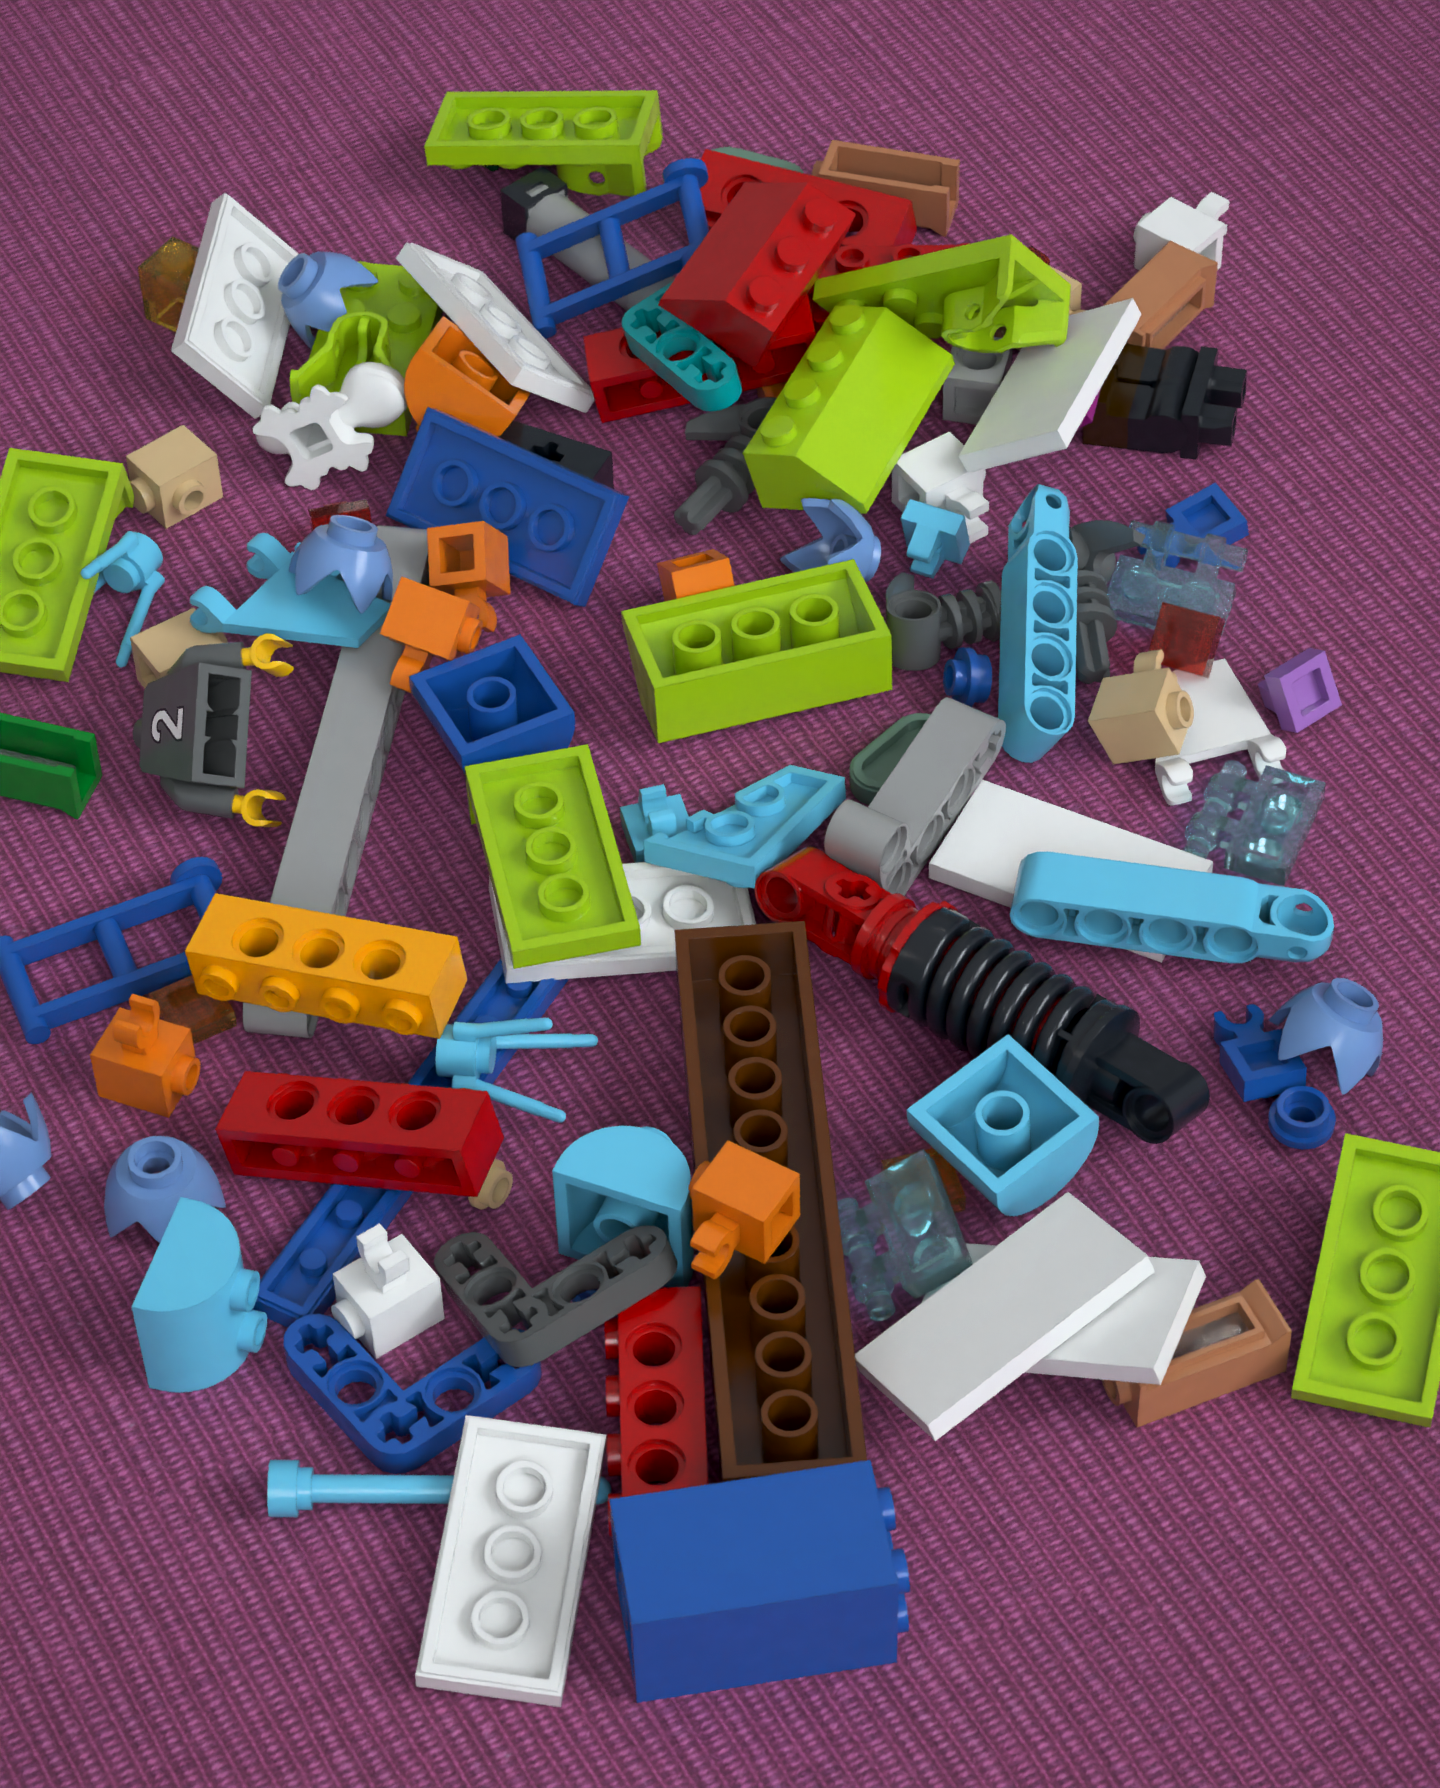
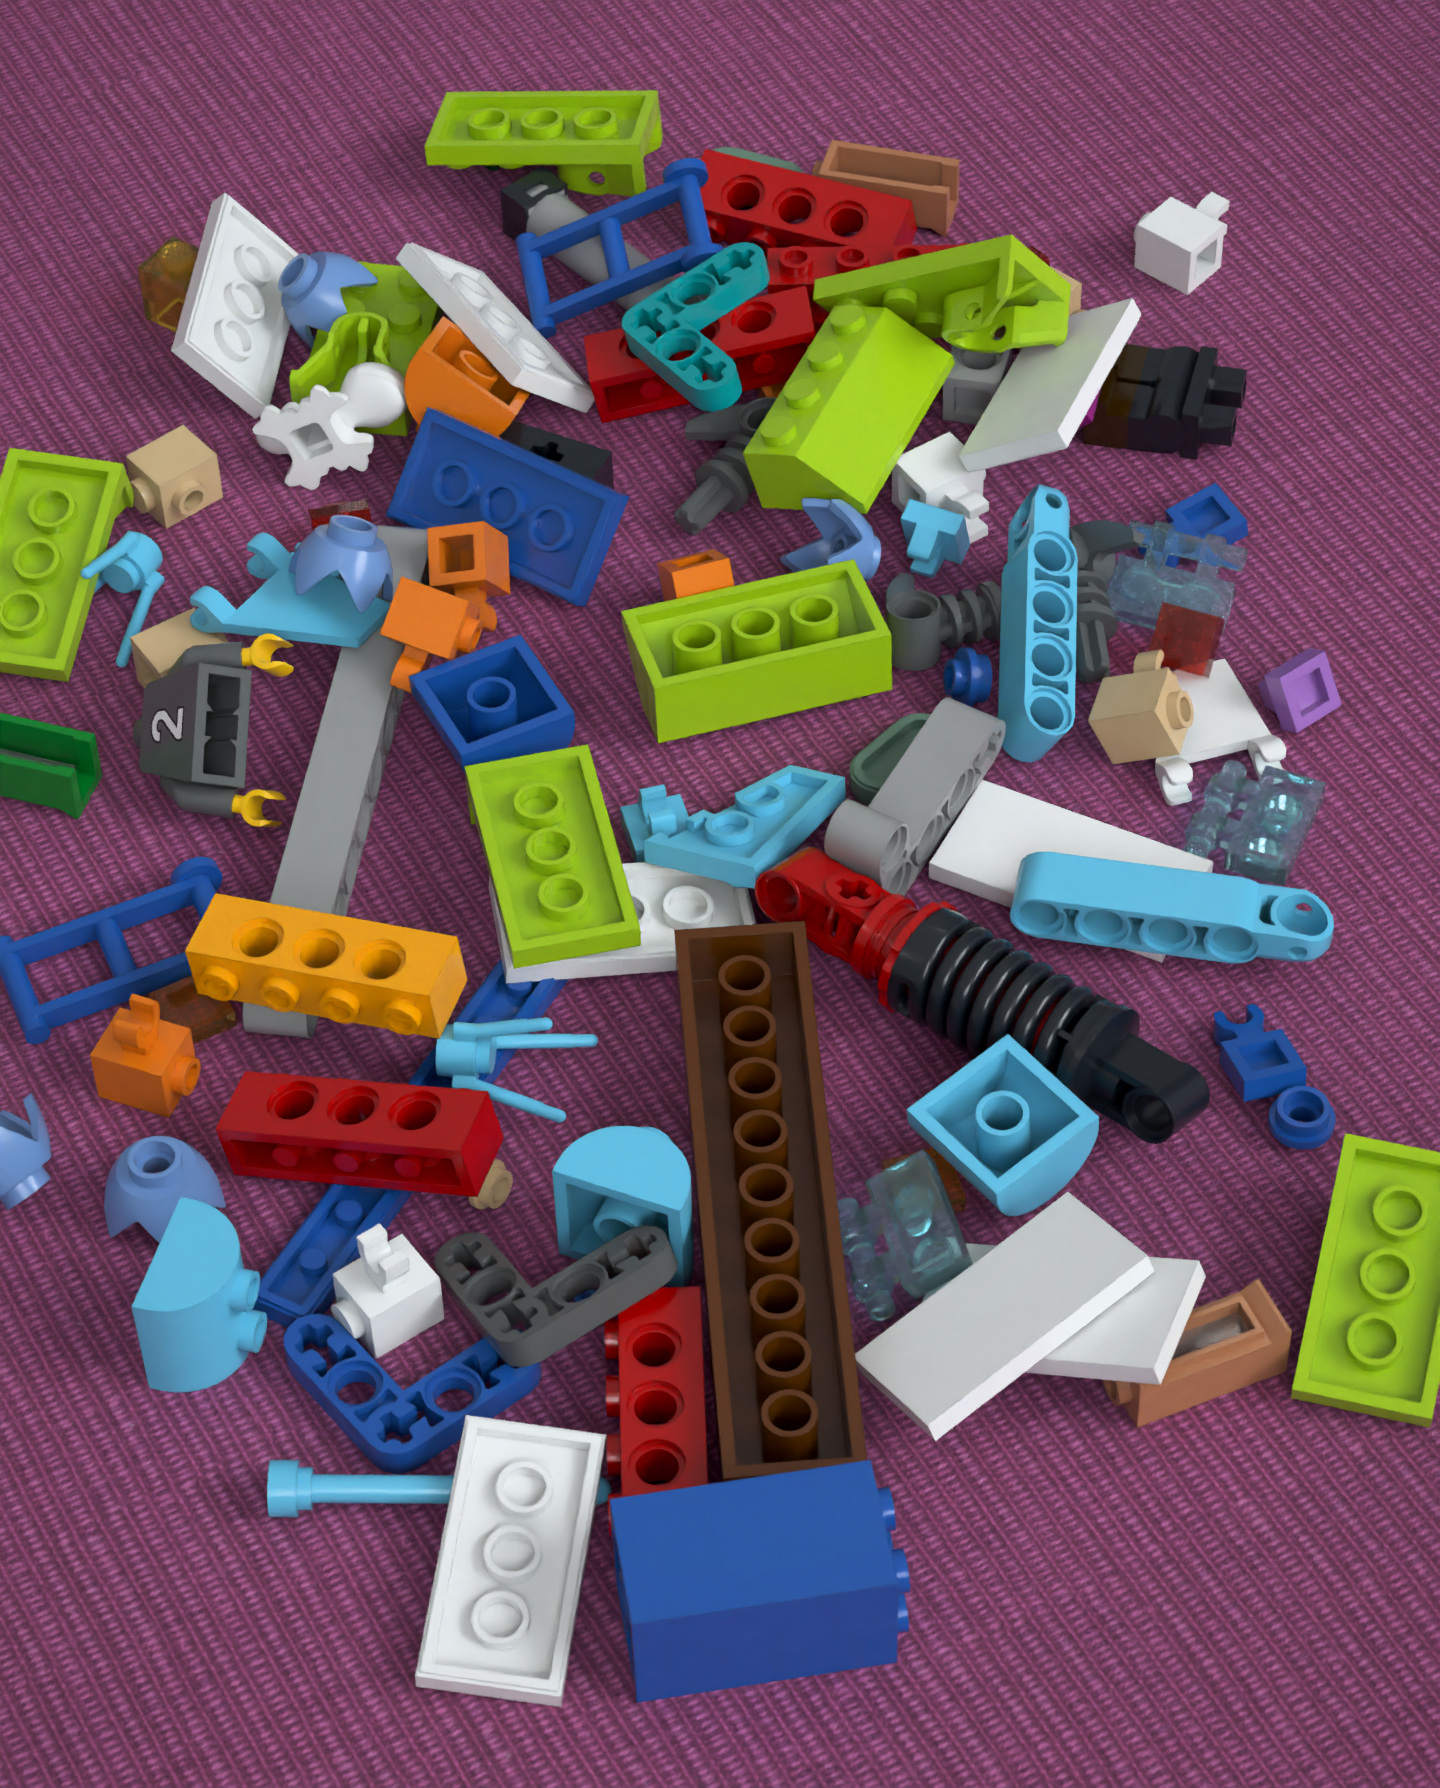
(740, 1206): orange brick -> none
(758, 265): red slope -> none
(1169, 294): nougat window -> none
(1334, 1016): medium blue piece -> none

